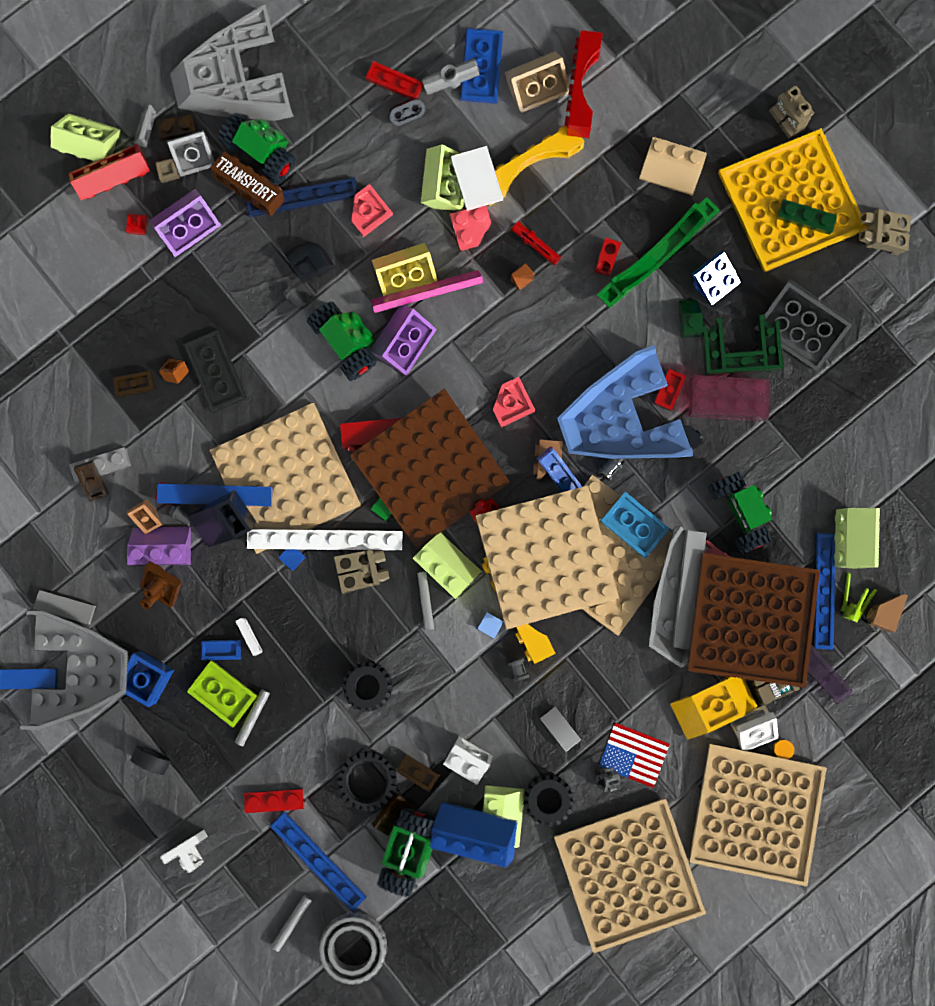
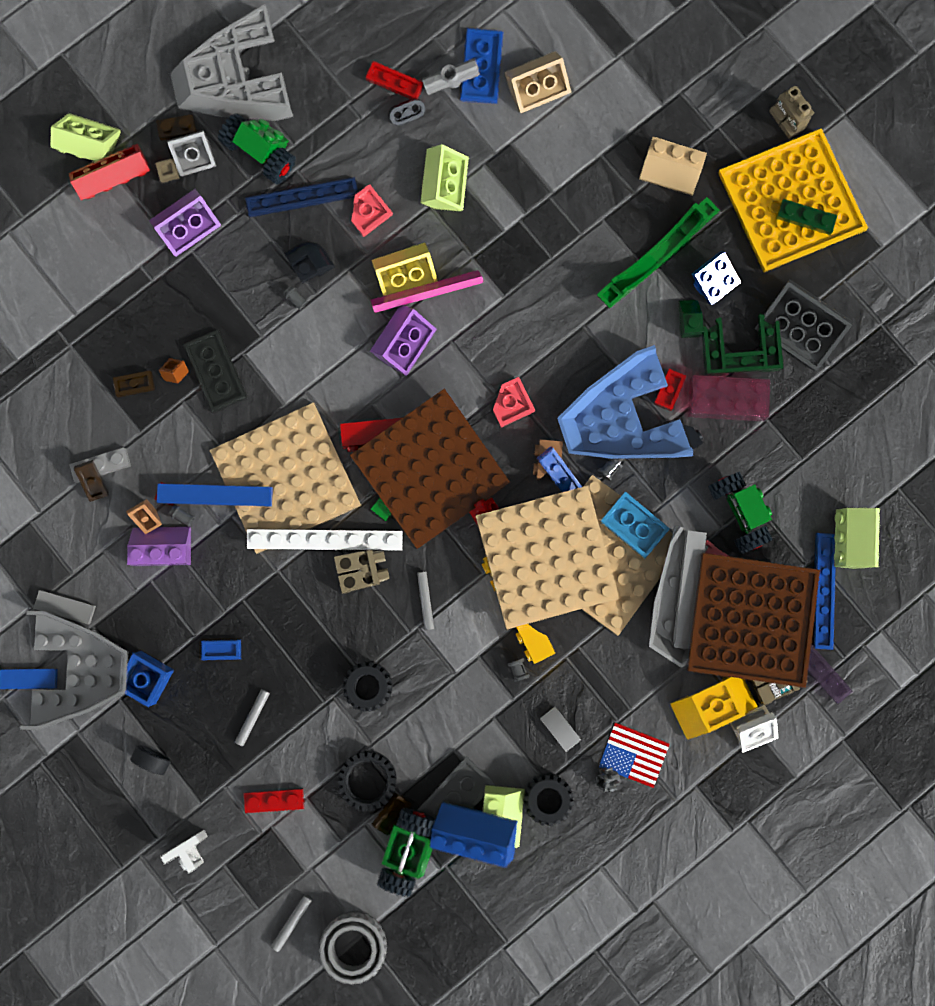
(136, 224): red tile -> none
(145, 126): light grey slope -> none
(158, 586): reddish brown plate -> none
(222, 519): black slope -> none
(222, 693): lime plate -> none
(247, 183): reddish brown brick -> none
(249, 636): white tile -> none
(292, 558): blue tile -> none
(318, 861): blue tile -> none
(346, 336): brick -> none
(417, 772): dark brown plate -> none
(447, 565): yellowish green slope -> none
(468, 760): white bracket -> none
(470, 226): coral plate -> none
(476, 178): white tile -> none
(490, 625): light blue tile -> none
(522, 276): dark orange slope -> none
(530, 238): red pin -> none
(551, 146): yellow arch -> none
(580, 115): red arch -> none
(607, 256): red leg -> none
(629, 875): tan plate -> none
(757, 814): tan plate -> none
(783, 749): light orange tile -> none
(854, 612): lime plant -> none
(885, 231): dark tan hips -> none
(887, 613): medium nougat slope -> none

